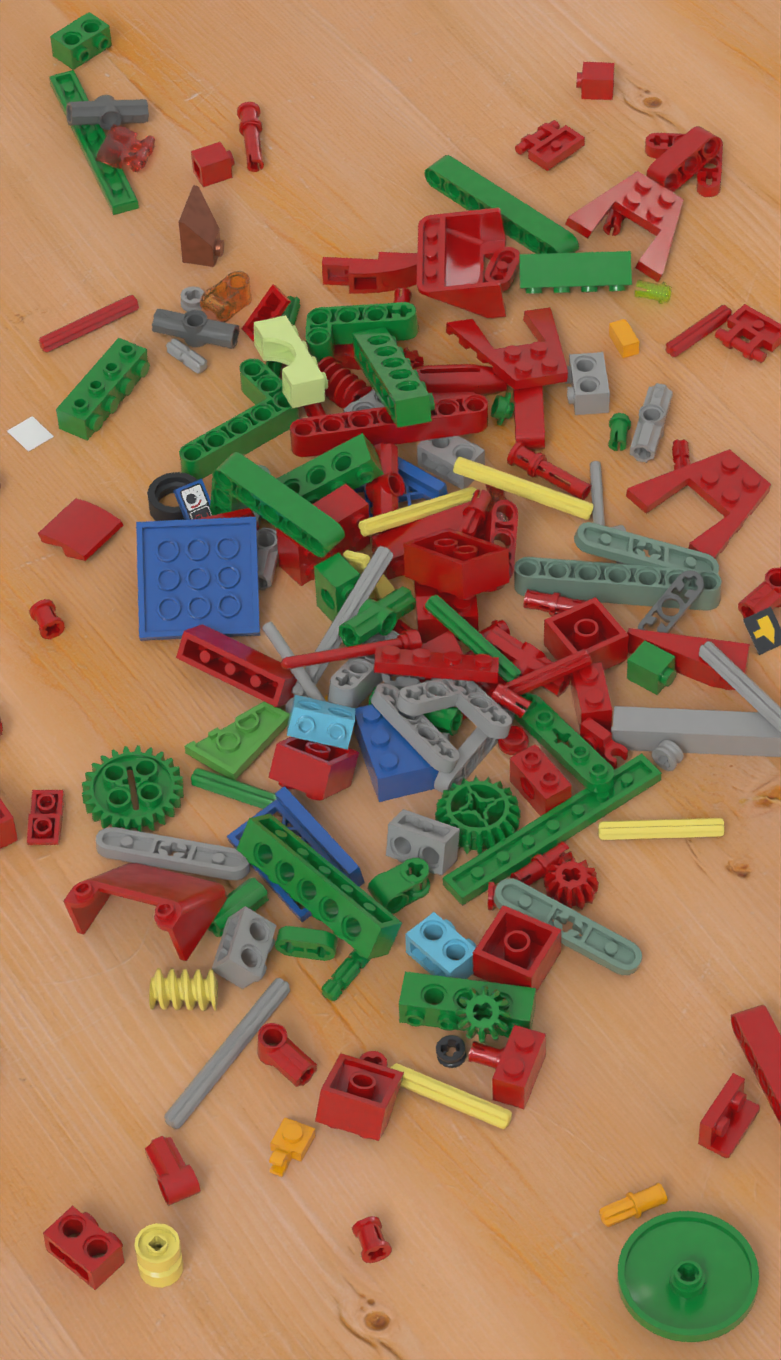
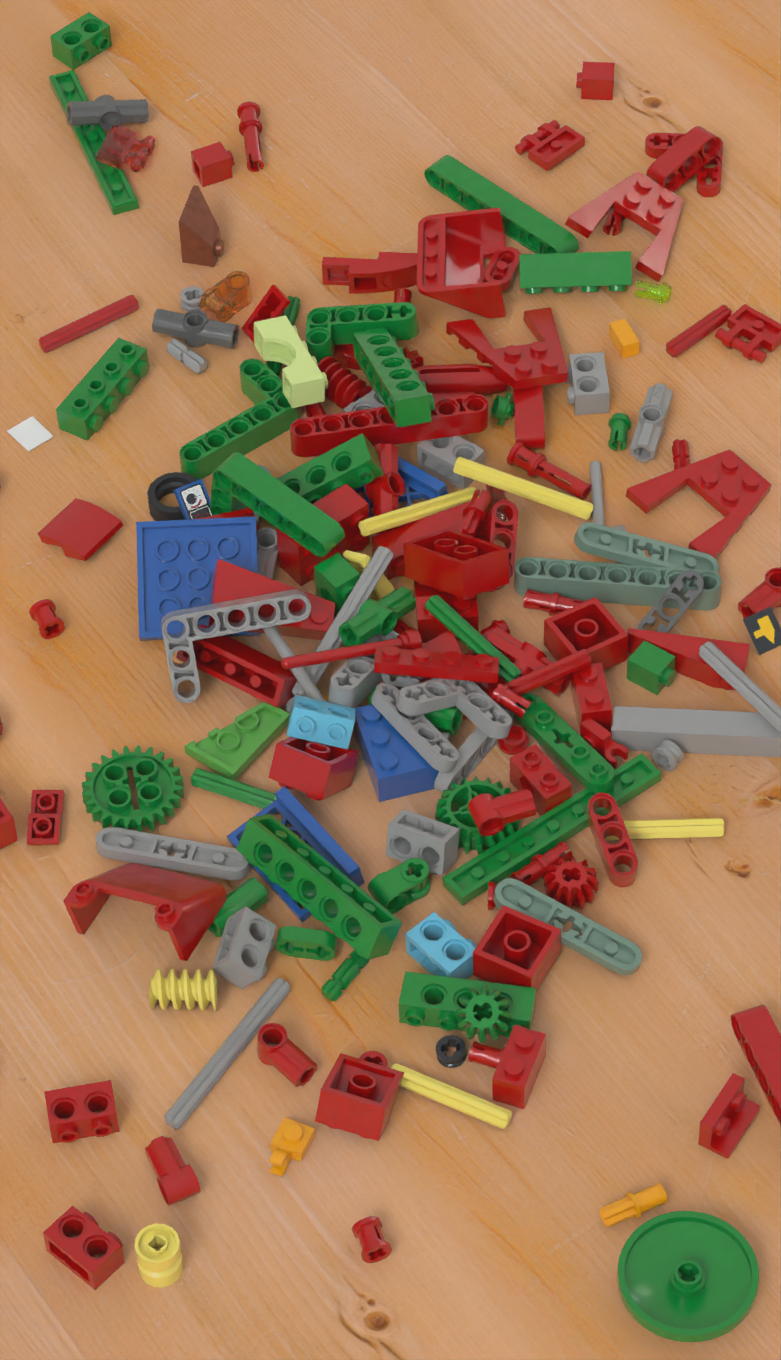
(80, 1104): none -> red brick
(220, 627): none -> light grey beam
(235, 583): none -> red wedge
(493, 813): none -> red piece
(612, 825): none -> red beam

